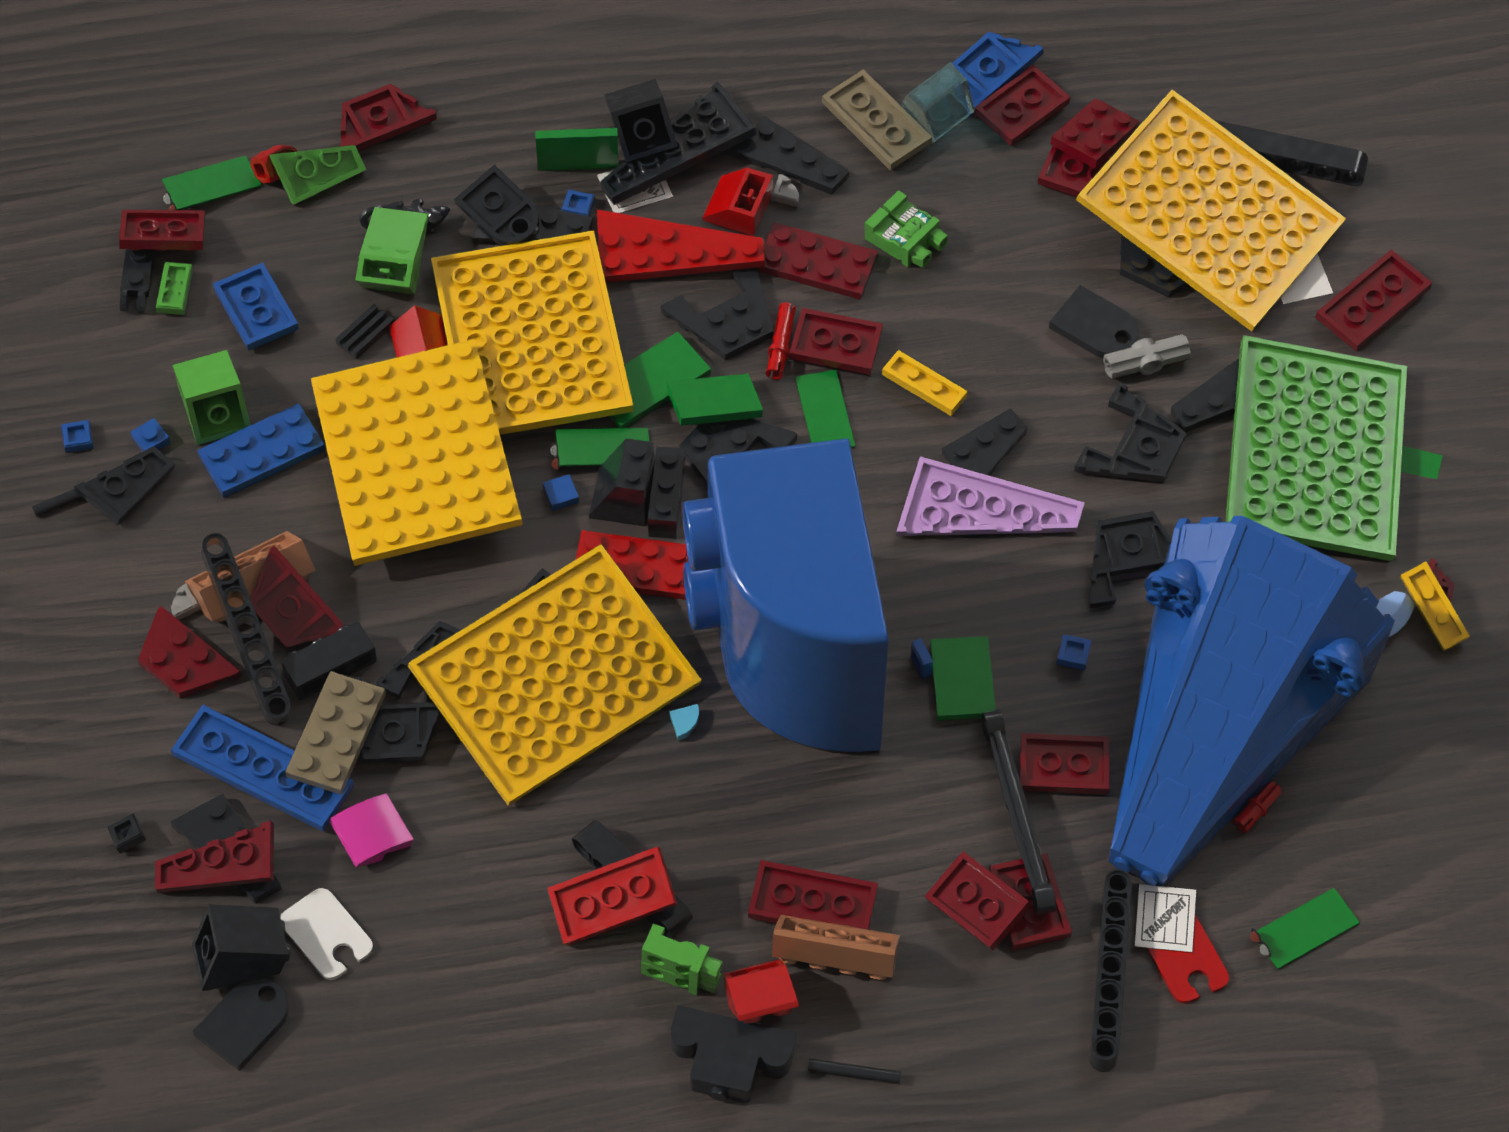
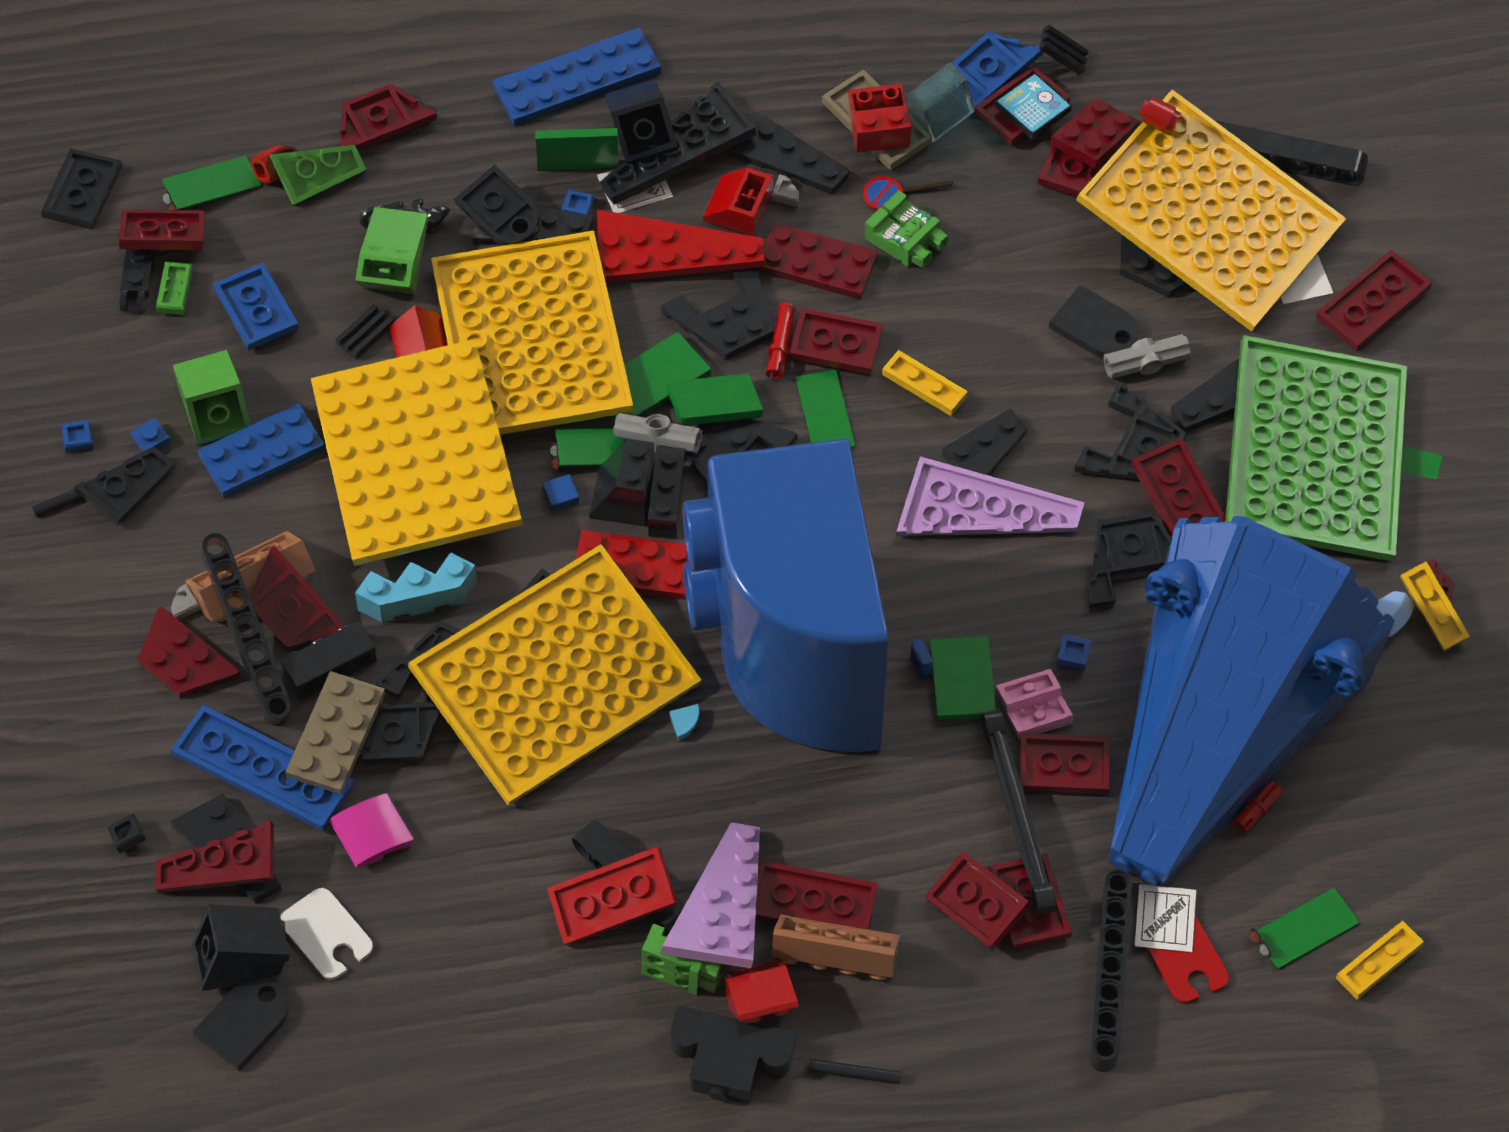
(81, 189): none -> black tile
(416, 590): none -> medium azure brick
(576, 76): none -> blue plate
(657, 430): none -> light grey piece
(721, 910): none -> lavender wing
(879, 118): none -> red slope
(882, 188): none -> piece
(1033, 106): none -> tile
(1034, 703): none -> bright pink slope
(1063, 45): none -> black tile
(1159, 114): none -> red brick
(1175, 485): none -> dark red plate
(1379, 960): none -> yellow plate

